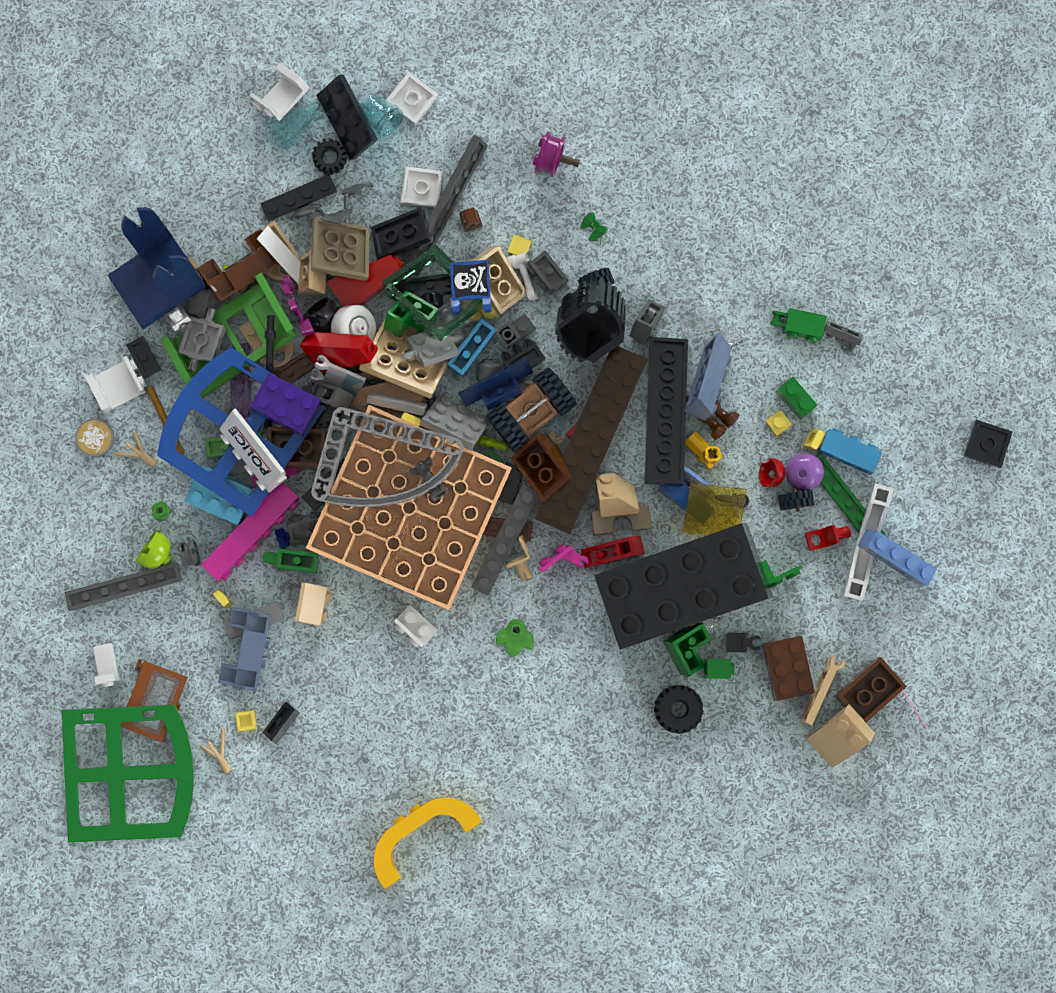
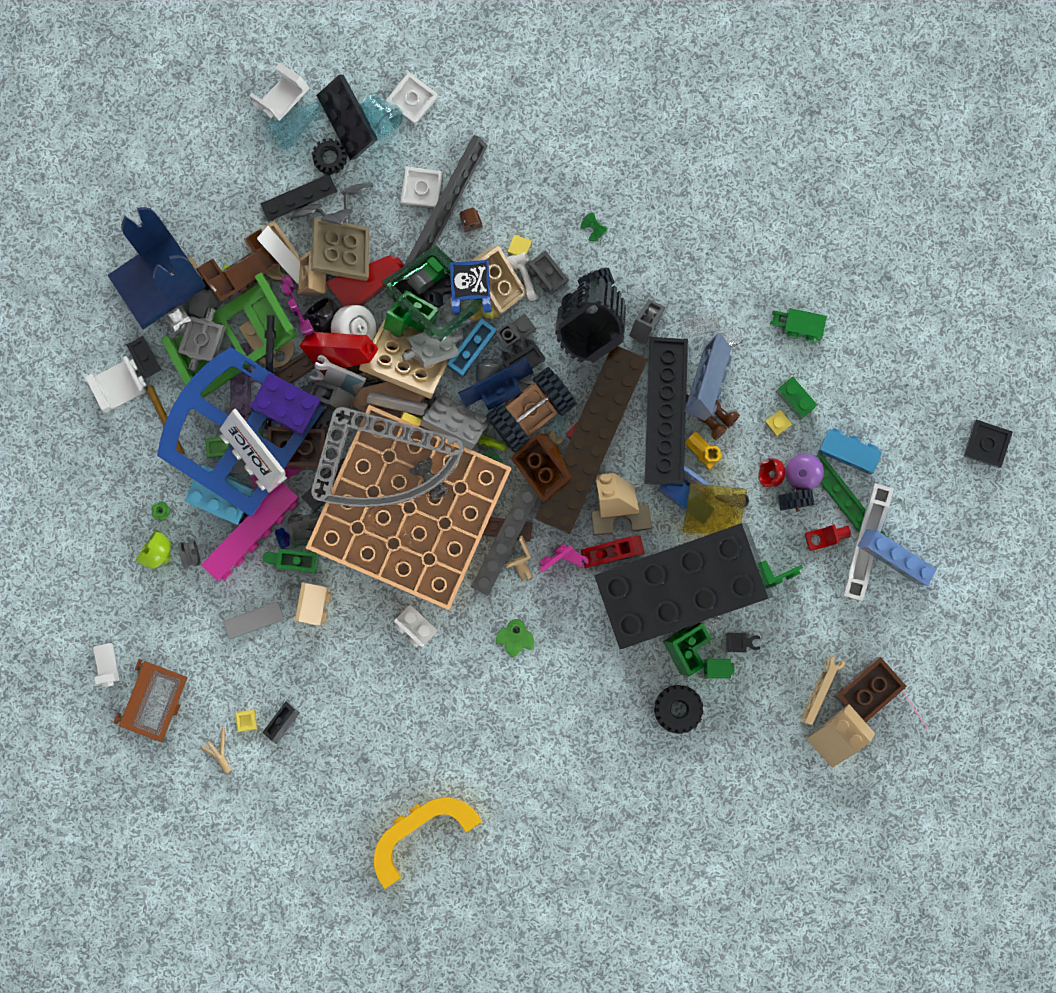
(94, 437): tile -> none
(117, 773): green window -> none
(123, 586): dark grey plate -> none
(140, 453): tan plant -> none
(222, 598): light yellow tile -> none
(251, 658): sand blue bracket -> none
(400, 233): black plate -> none
(427, 276): none -> leg
(511, 485): black plate -> none
(552, 154): magenta wheel -> none
(788, 668): reddish brown brick -> none
(814, 439): light yellow plate -> none
(850, 337): dark grey hinge -> none

